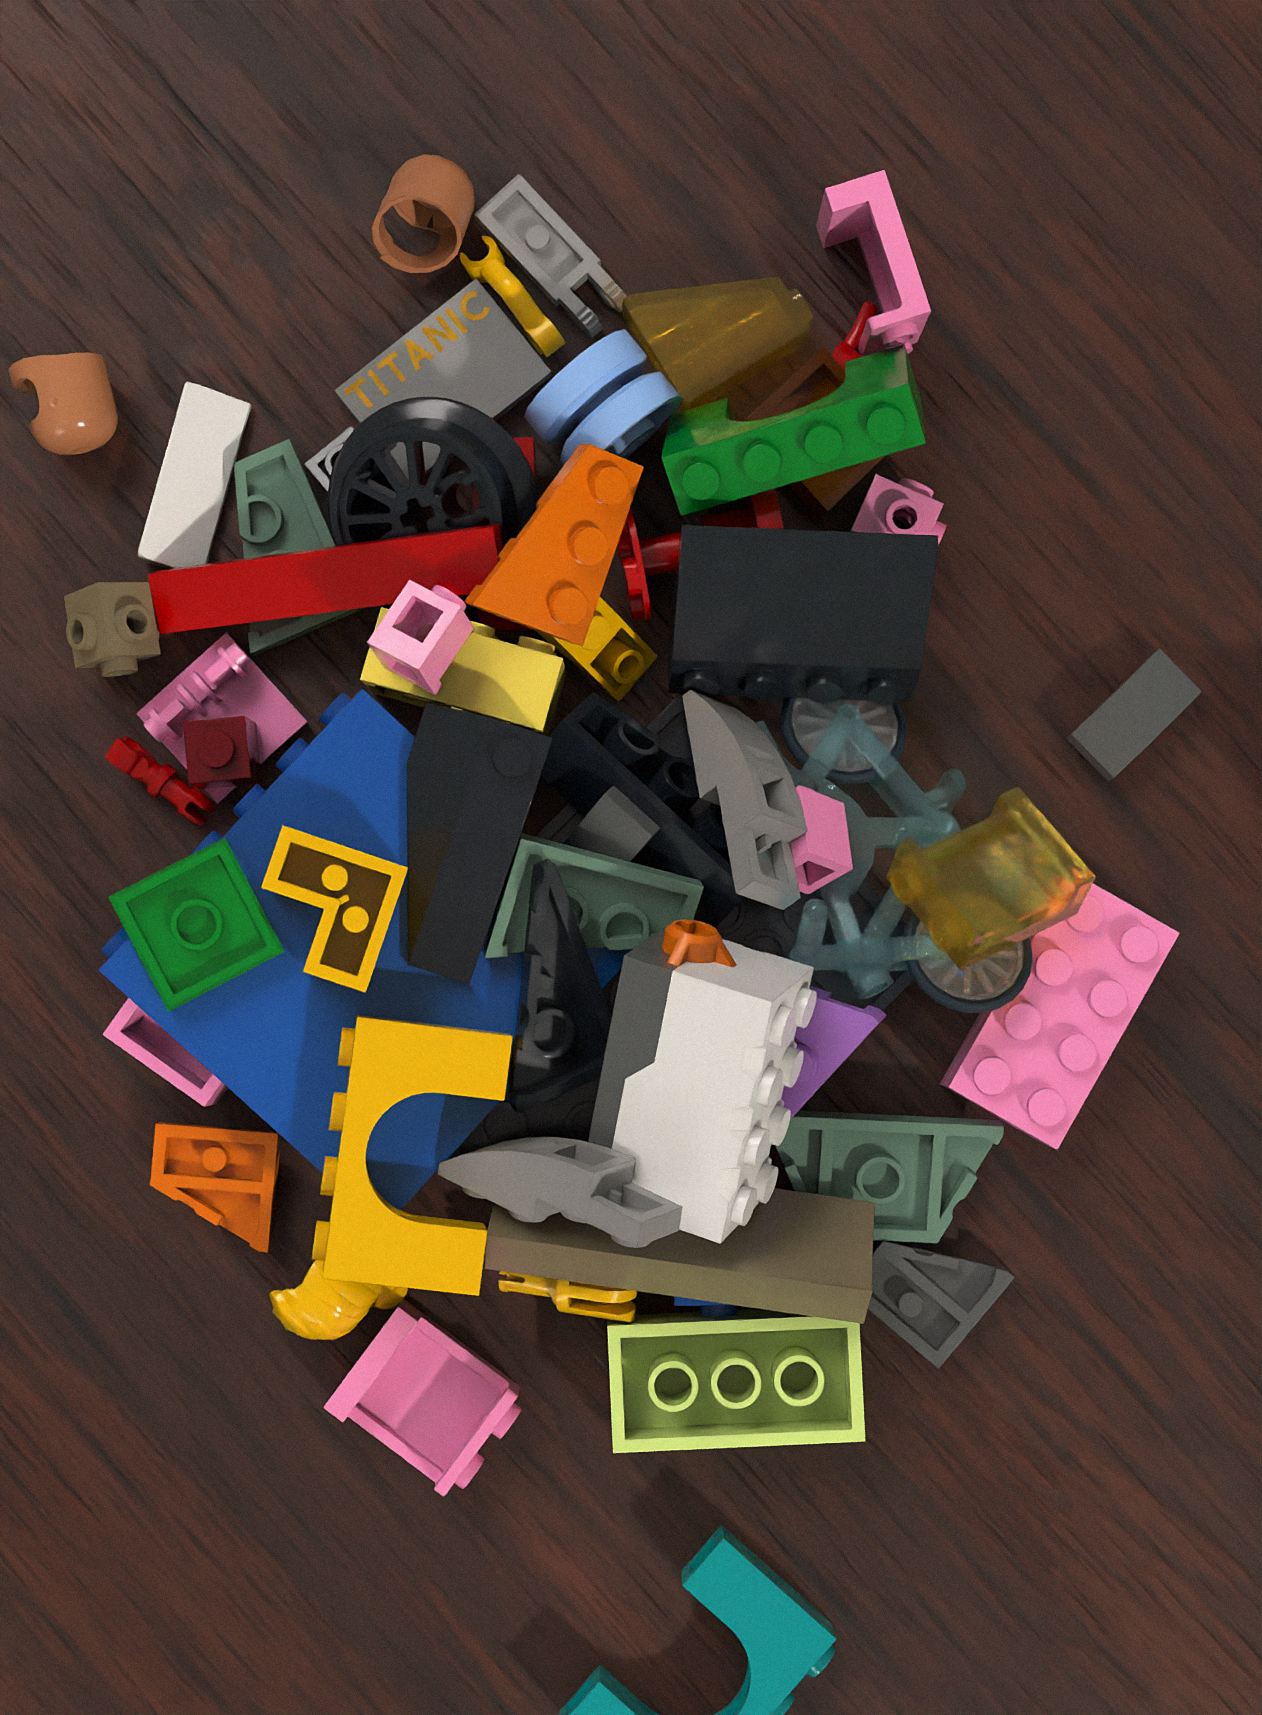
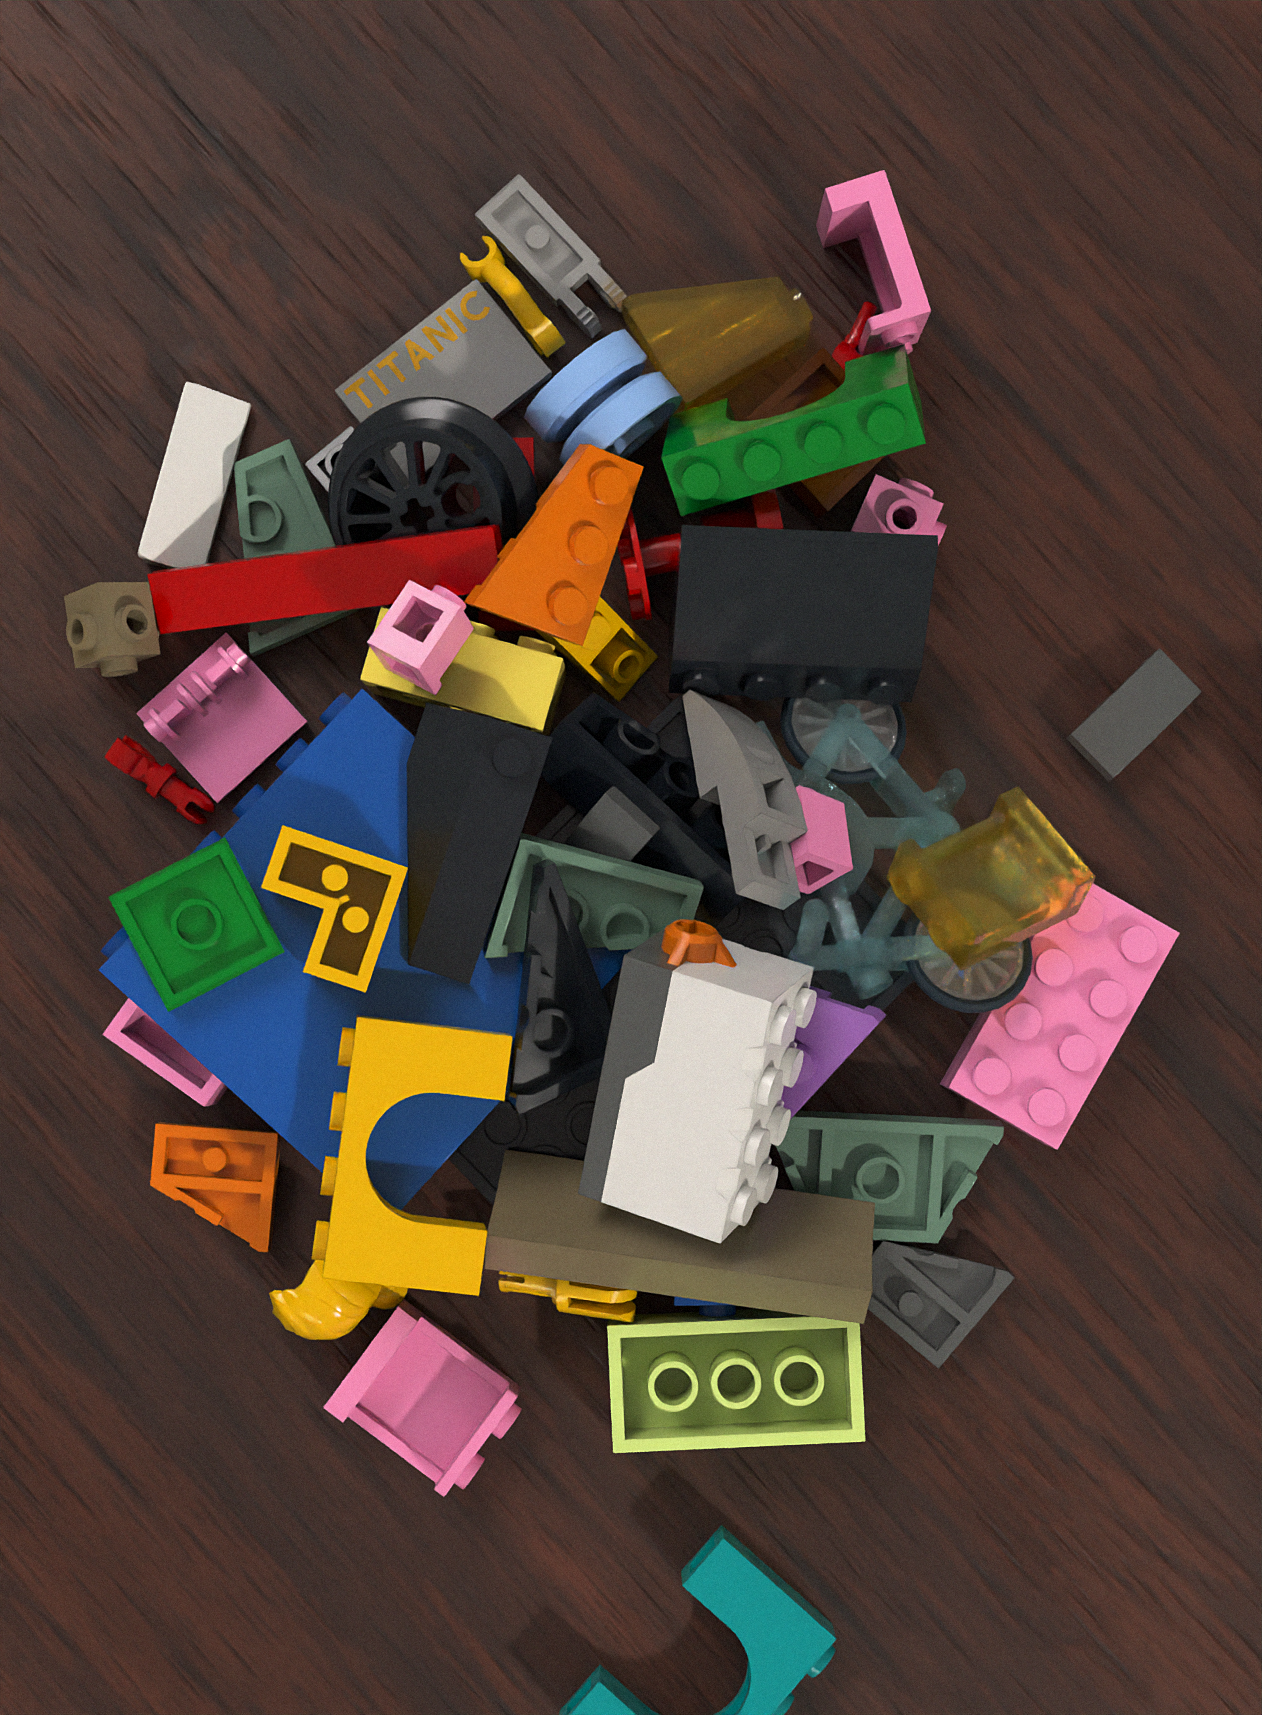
(74, 400): nougat helmet -> none
(222, 752): dark red brick -> none
(417, 191): nougat helmet -> none
(570, 1177): light grey slope -> none

